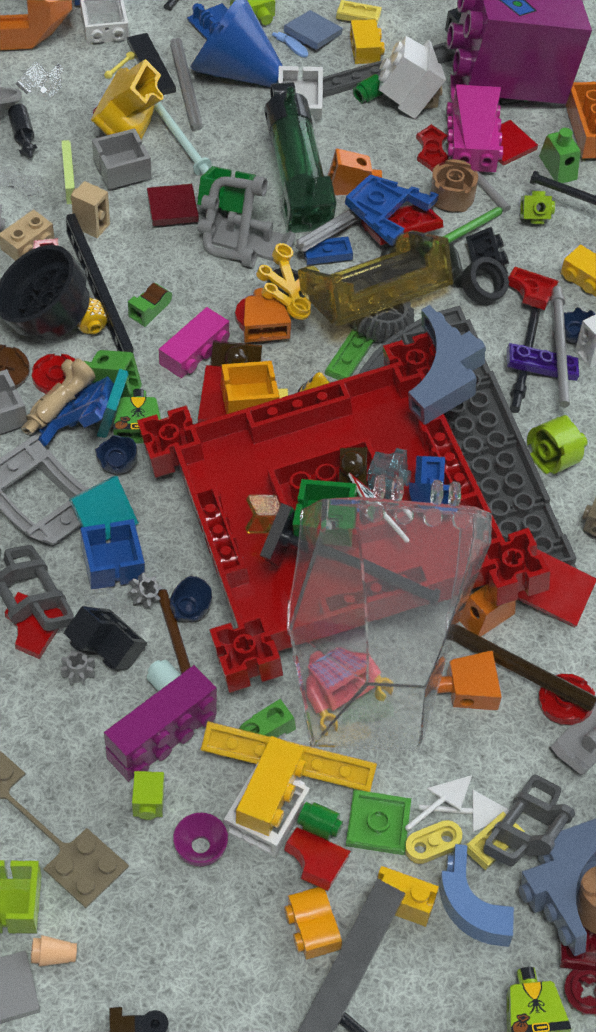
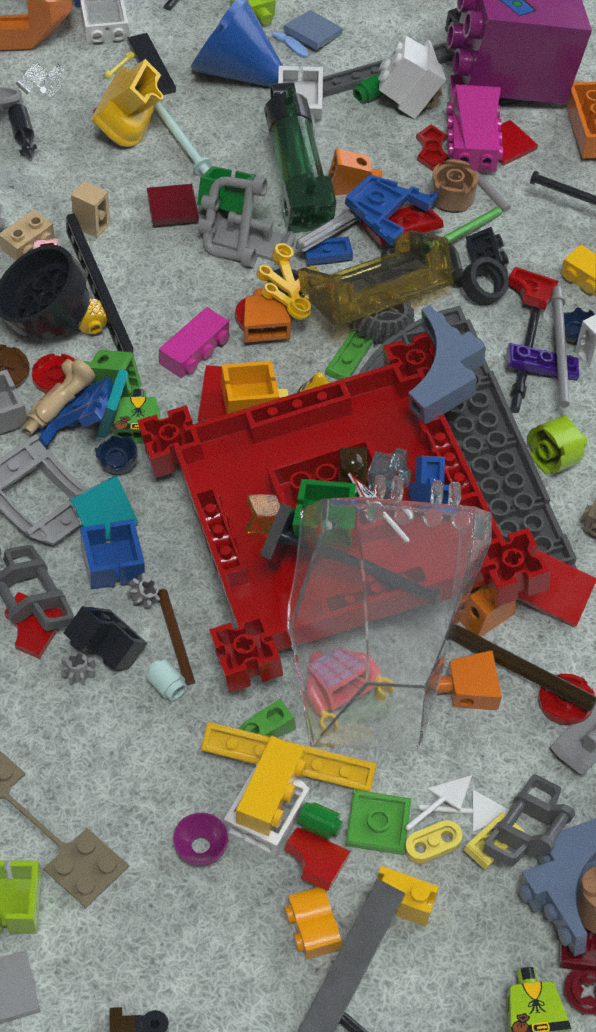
(52, 951): light nougat cone -> none
(68, 169): yellowish green tile -> none
(121, 158): light grey piece -> none
(148, 794): lime brick -> none
(149, 304): bright green leg -> none
(161, 723): magenta piece -> none
(186, 84): light grey axle -> none
(191, 599): dark blue hair -> none
(206, 20): blue hinge -> none
(233, 352): dark brown tile -> none
(357, 11): light yellow plate -> none
(365, 41): yellow brick -> none
(471, 915): medium blue arch -> none
(528, 207): lime brick -> none
(561, 155): bright green torso -> none

